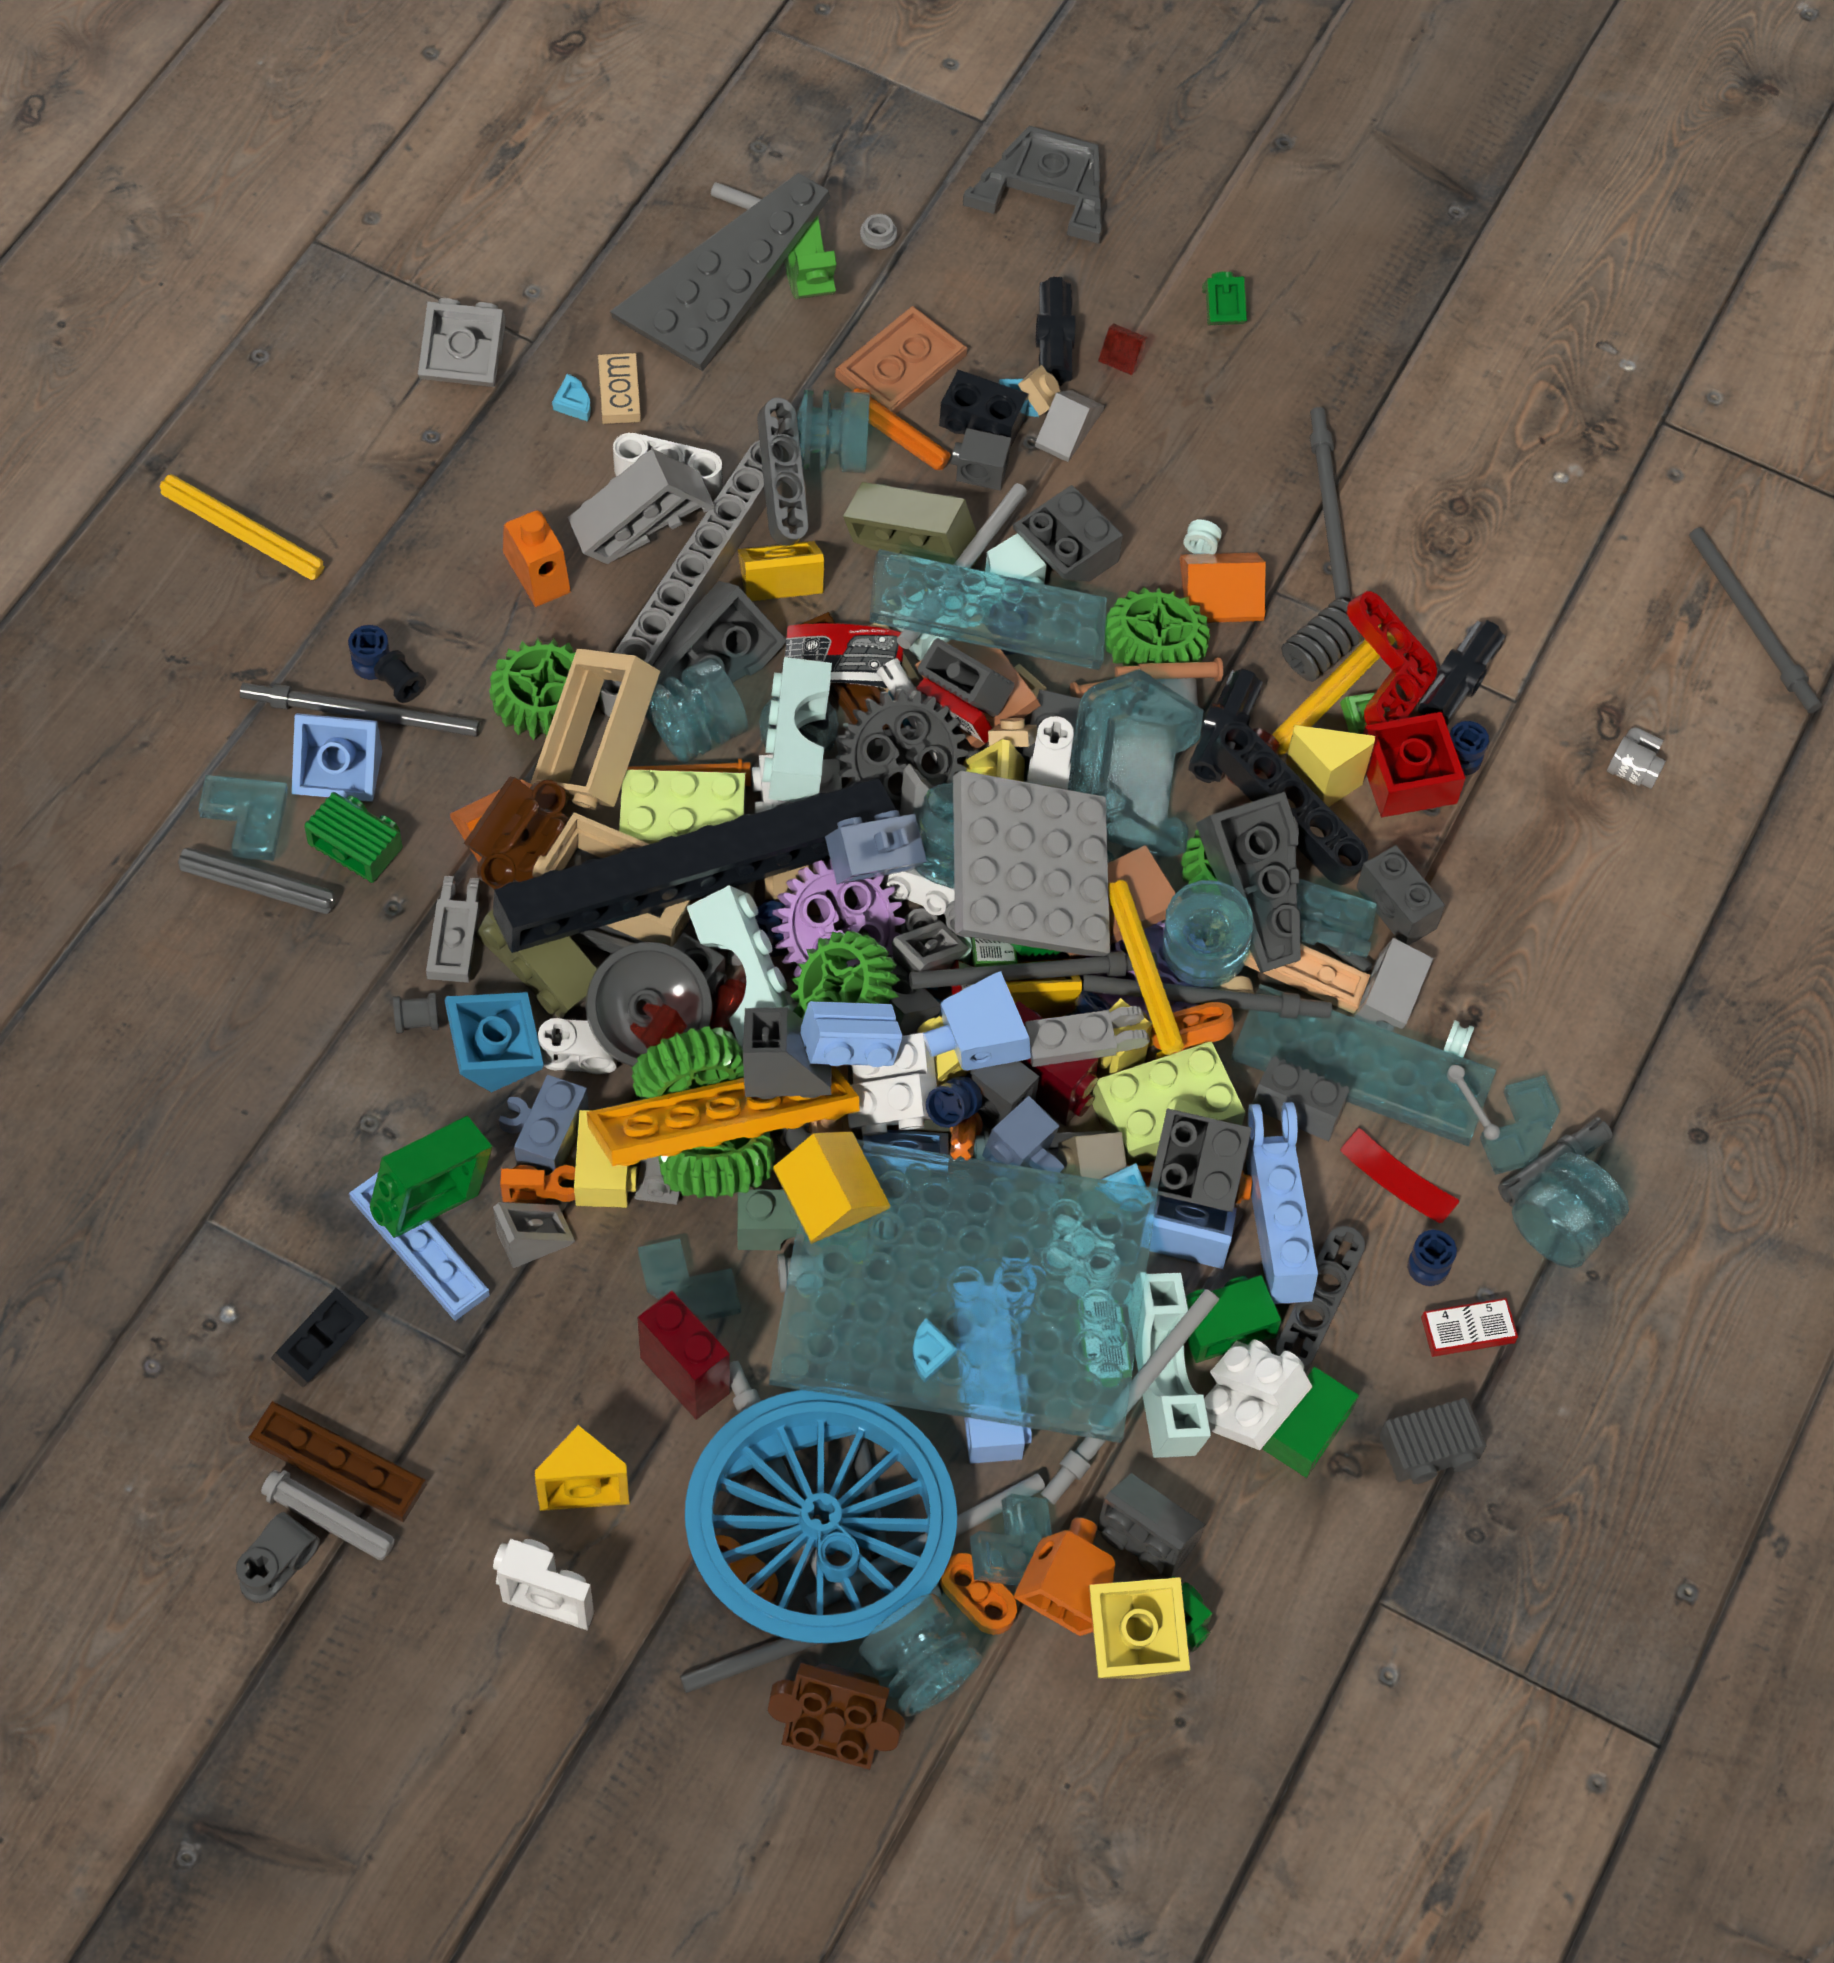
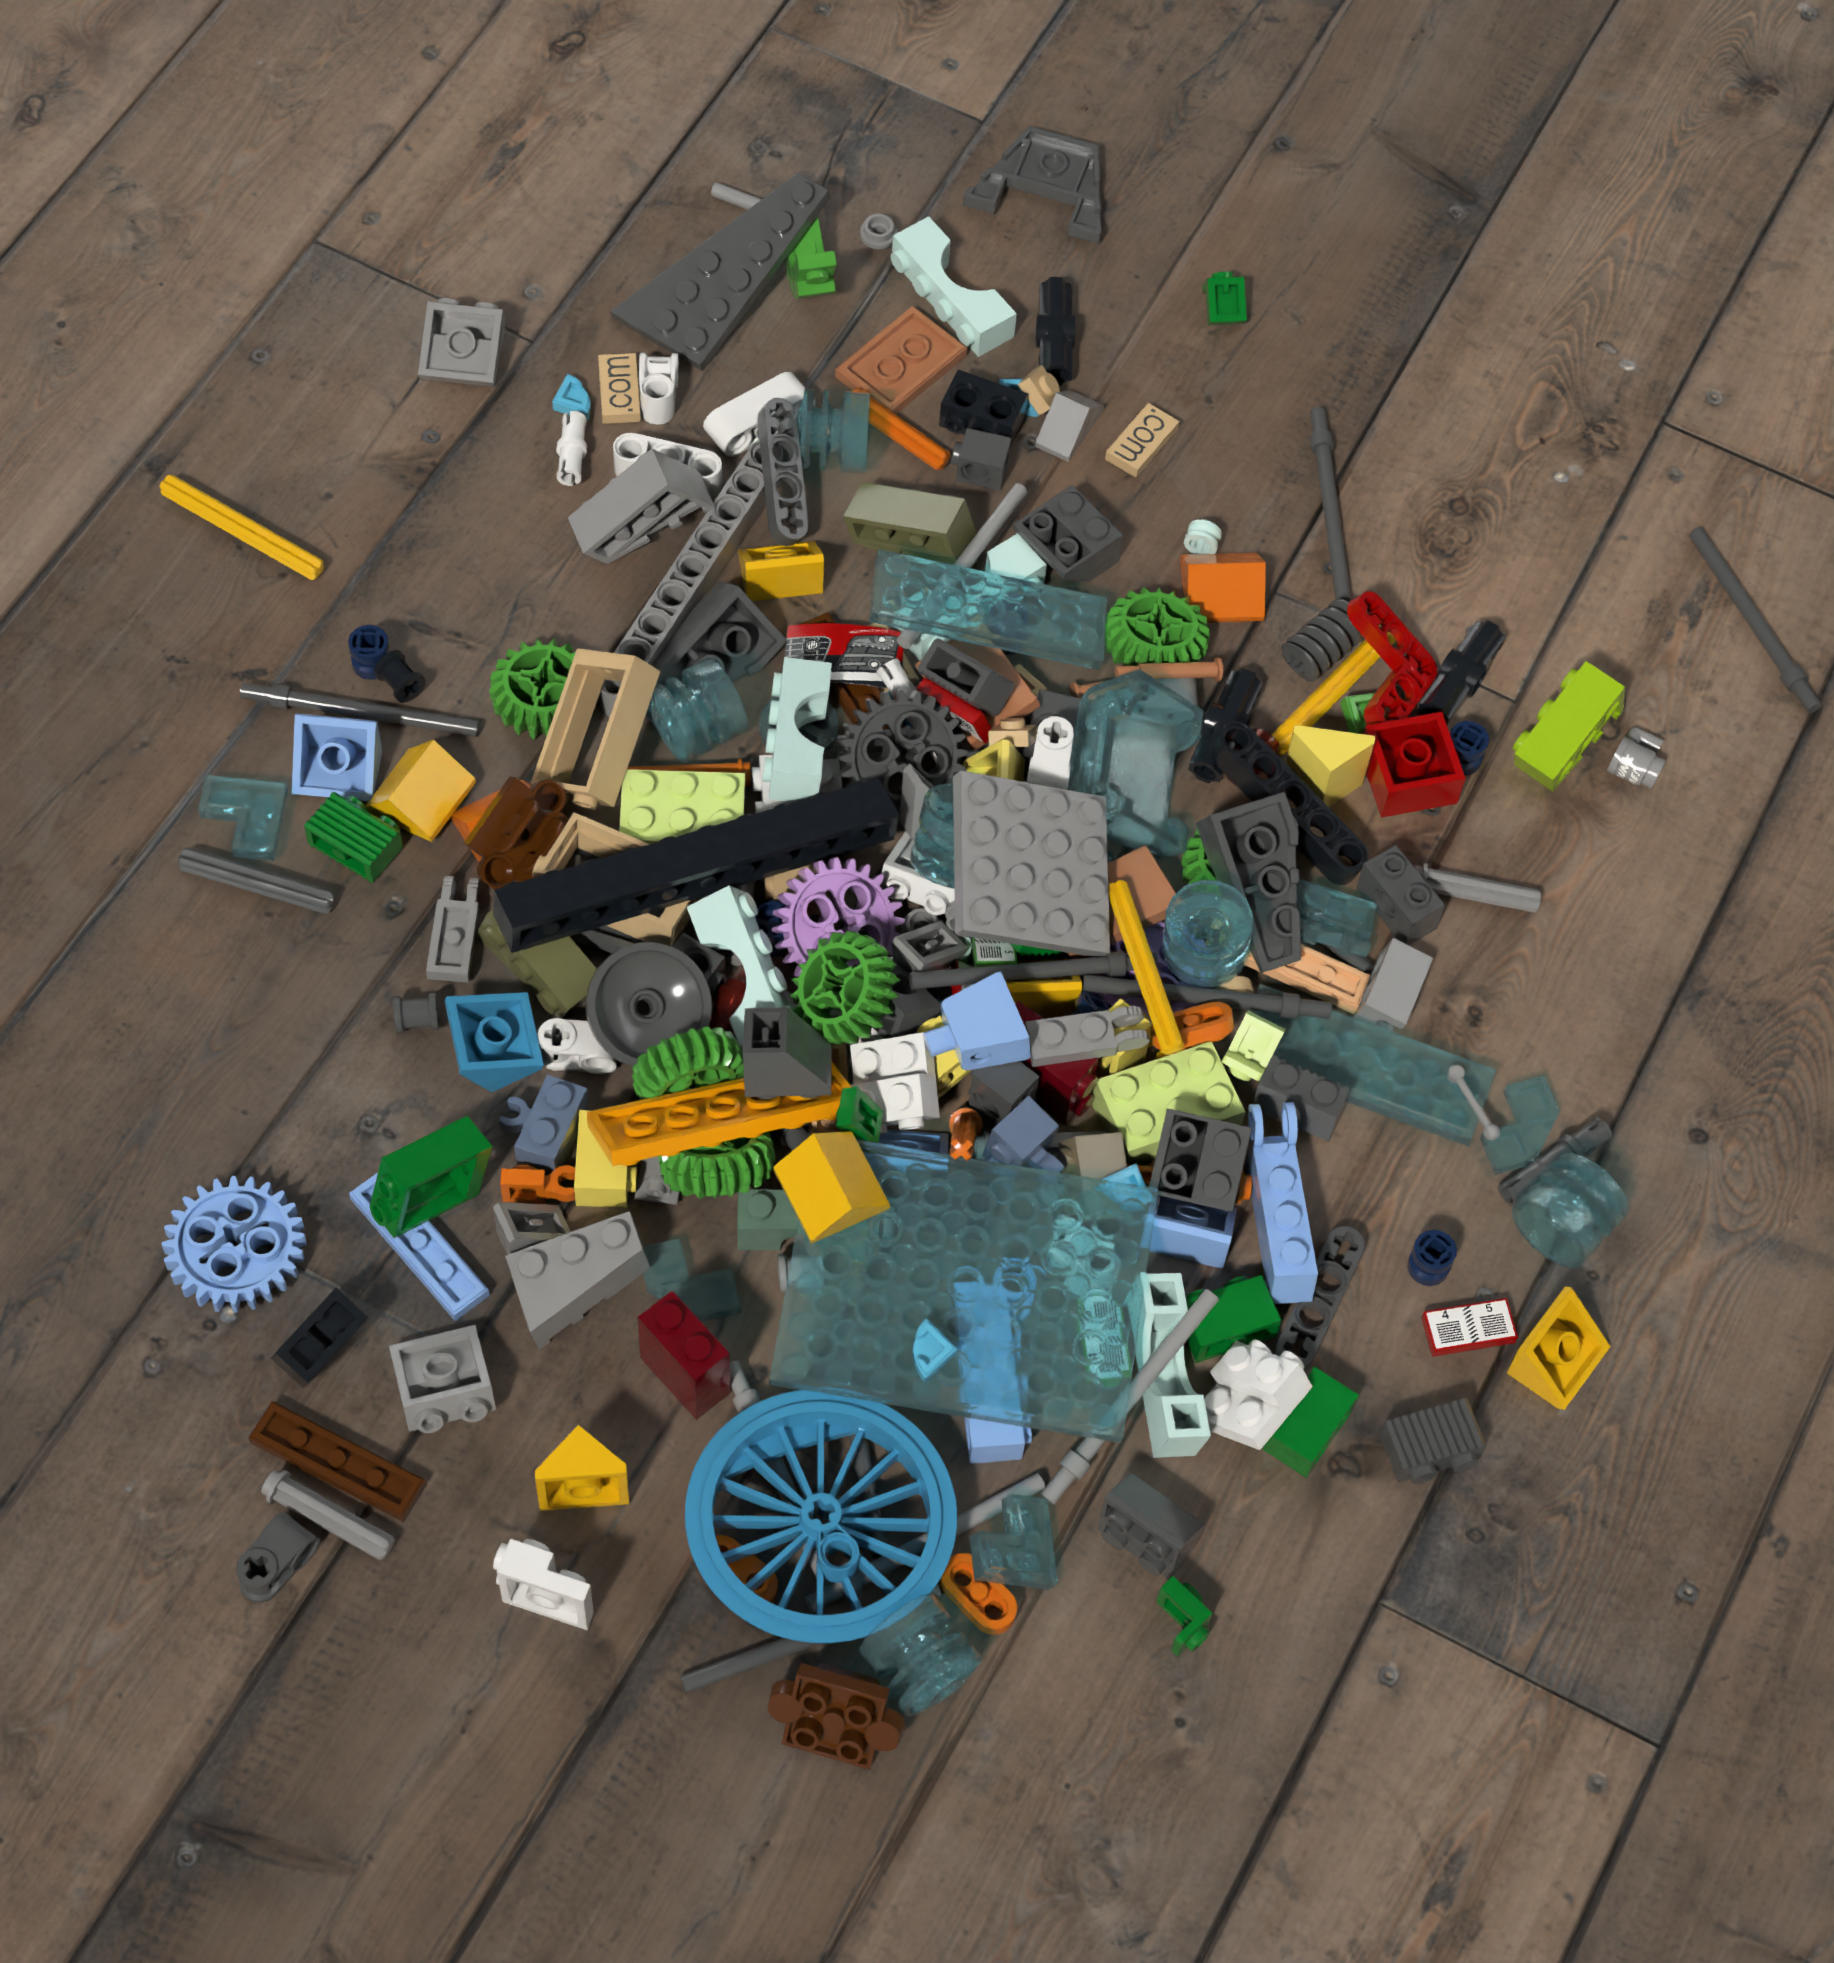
(254, 1272): none -> light blue gear
(422, 790): none -> yellow slope
(442, 1379): none -> light grey plate
(527, 546): orange torso -> none
(571, 448): none -> white pin
(575, 1272): none -> light grey wedge
(658, 387): none -> white piece
(664, 1025): clear red tile -> none
(735, 422): none -> white beam
(850, 1034): light blue brick -> none
(859, 1115): none -> green bracket
(875, 847): sand blue brick -> none
(944, 1103): dark blue wheel -> none
(978, 317): none -> light aqua arch
(1061, 1574): orange torso -> none
(1122, 349): clear red tile -> none
(1139, 1628): light yellow slope -> none
(1142, 440): none -> tan tile
(1252, 1047): none -> yellowish green bracket
(1398, 1178): red sticker -> none
(1458, 1039): light aqua bush -> none
(1481, 889): none -> light grey axle
(1560, 1351): none -> yellow slope
(1569, 725): none -> lime wedge

